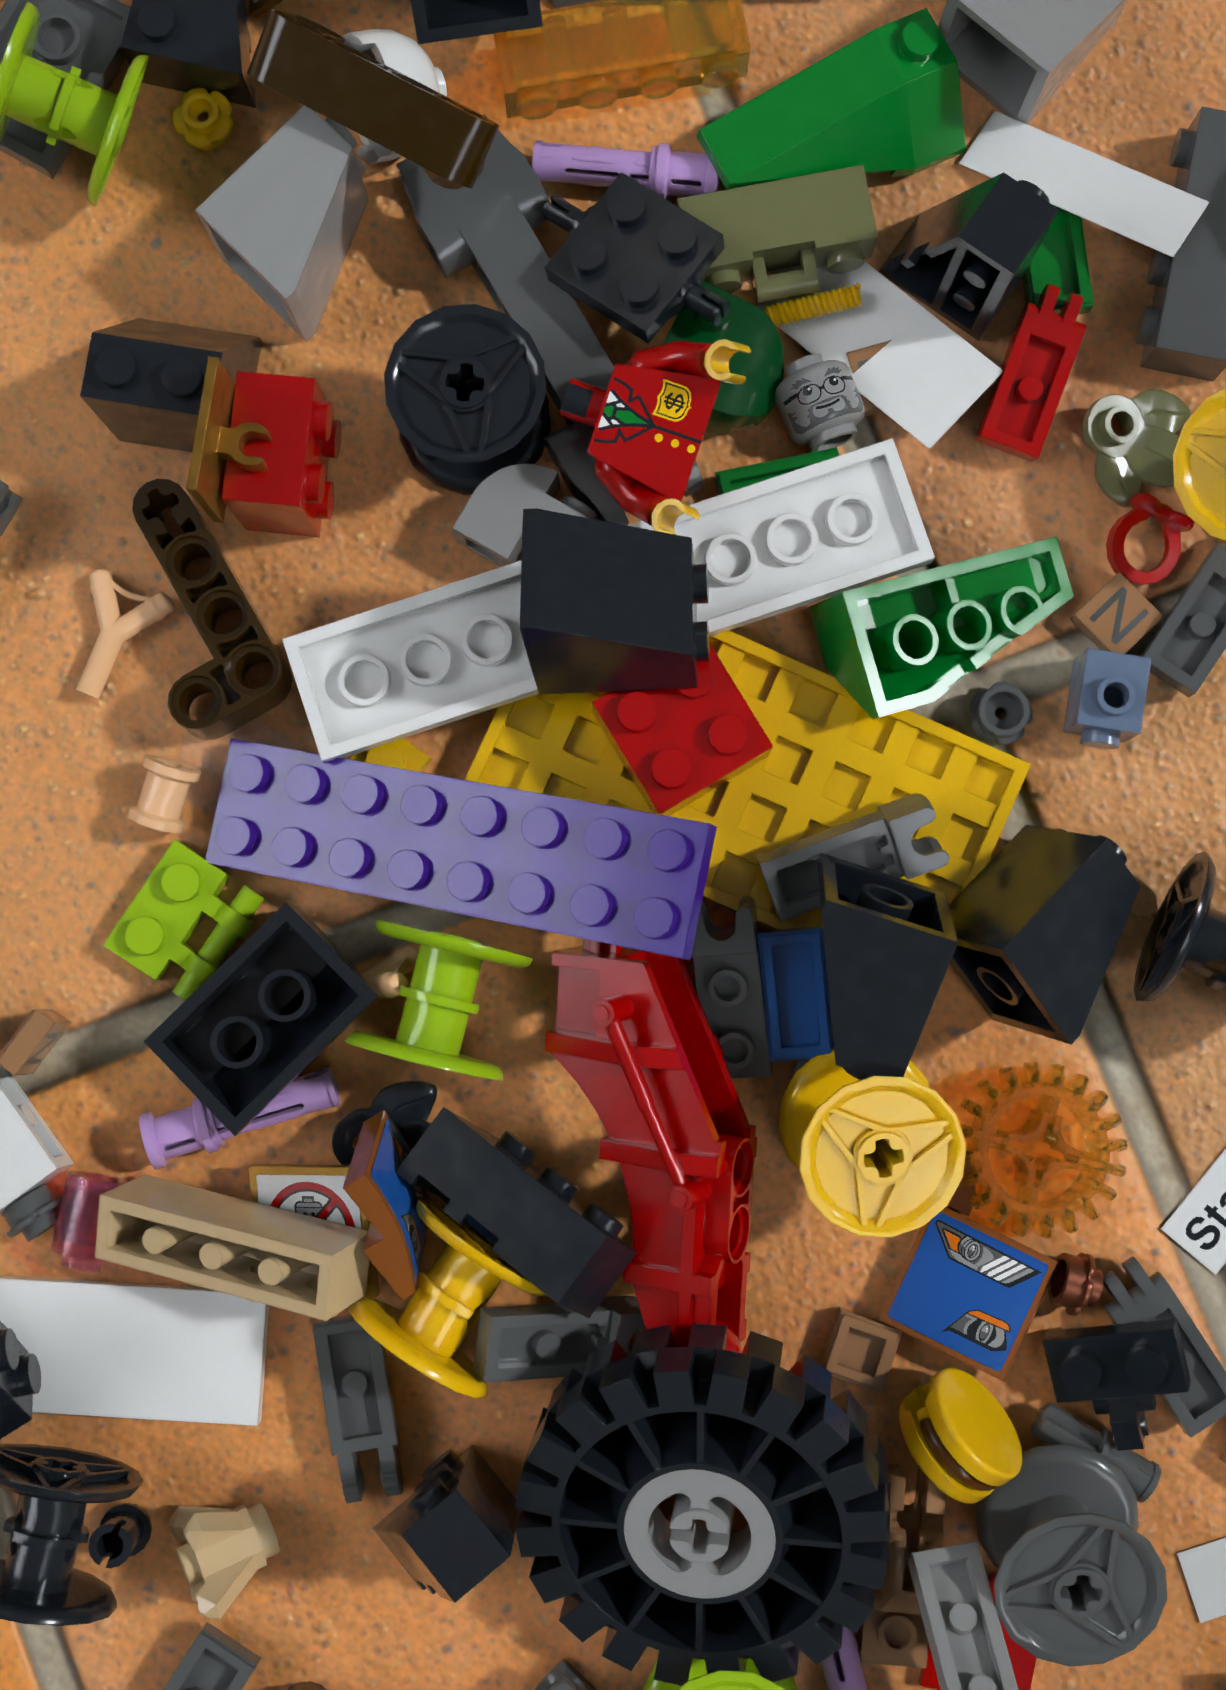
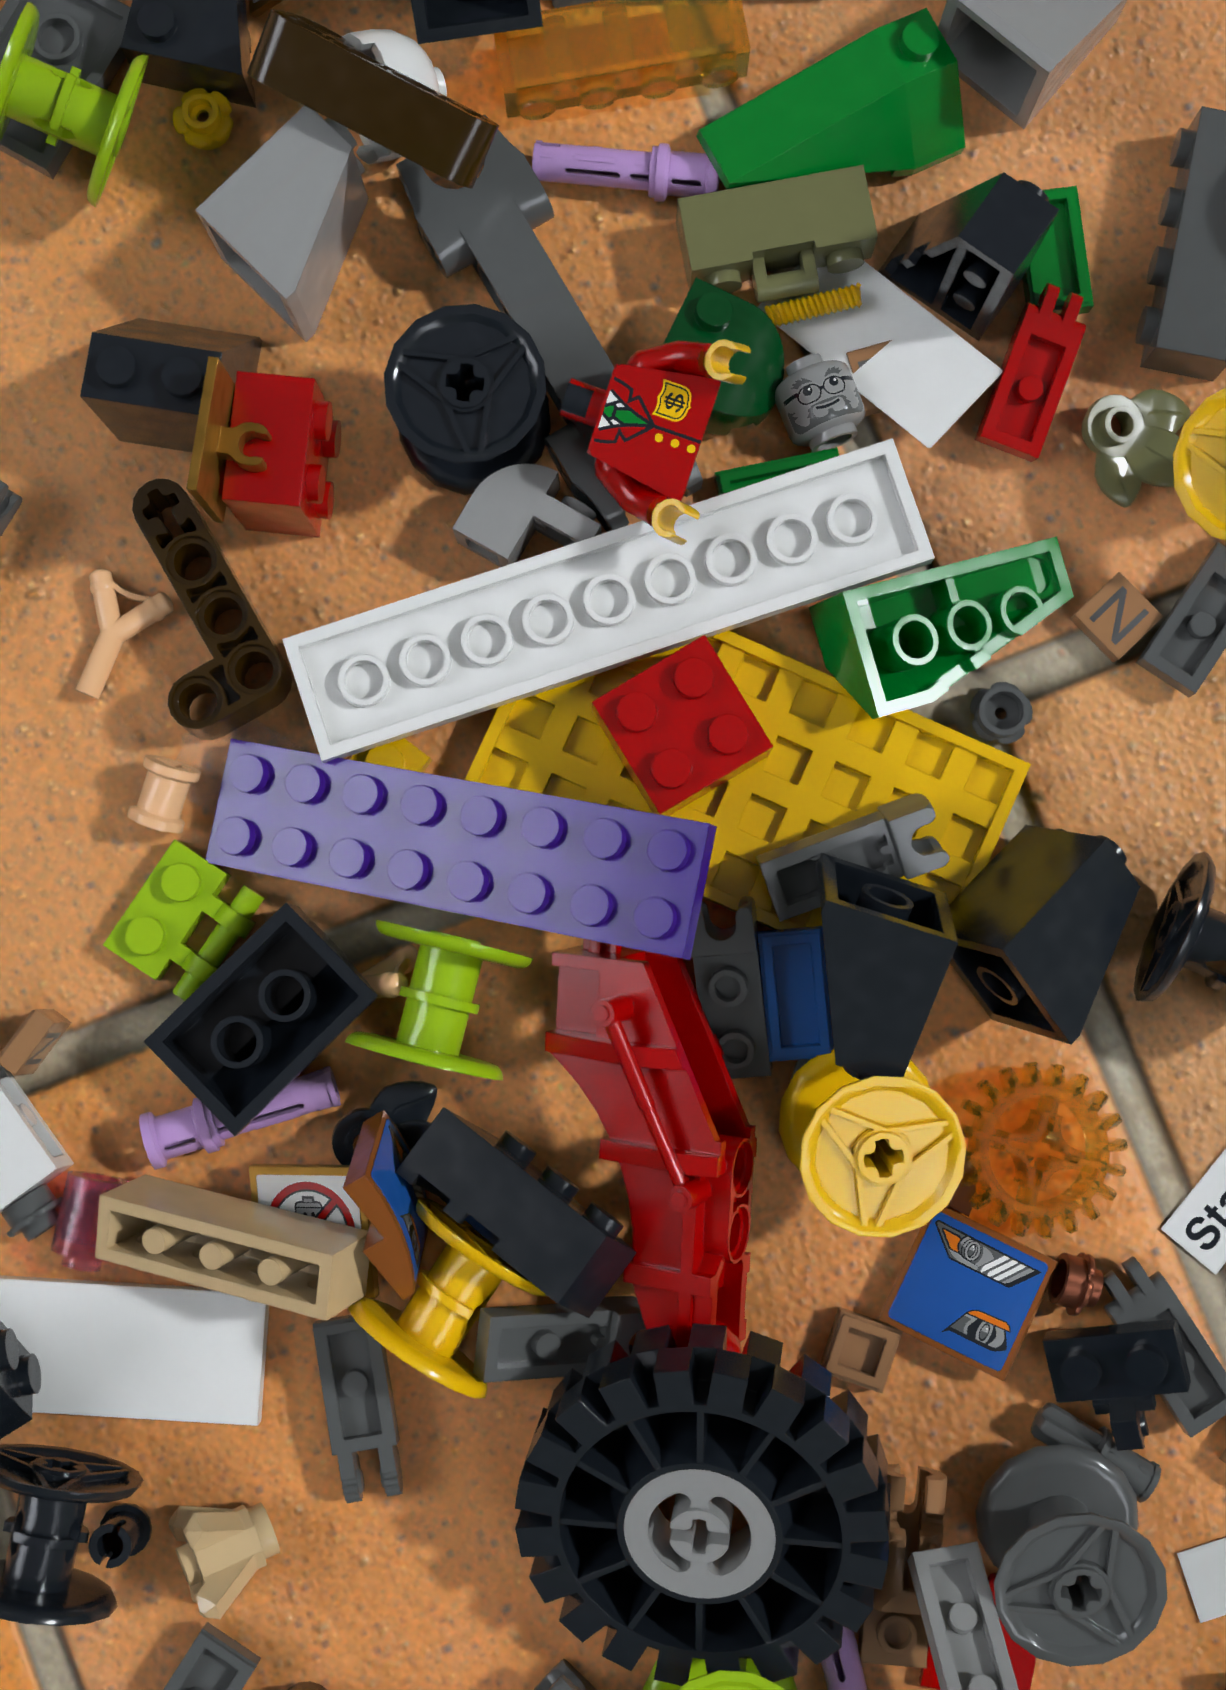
(453, 1525): black wedge -> none
(609, 606): black slope -> none
(635, 258): black plate -> none
(960, 1436): yellow head -> none
(1087, 183): white sticker -> none
(1106, 697): sand blue brick -> none
(1173, 524): red piece -> none

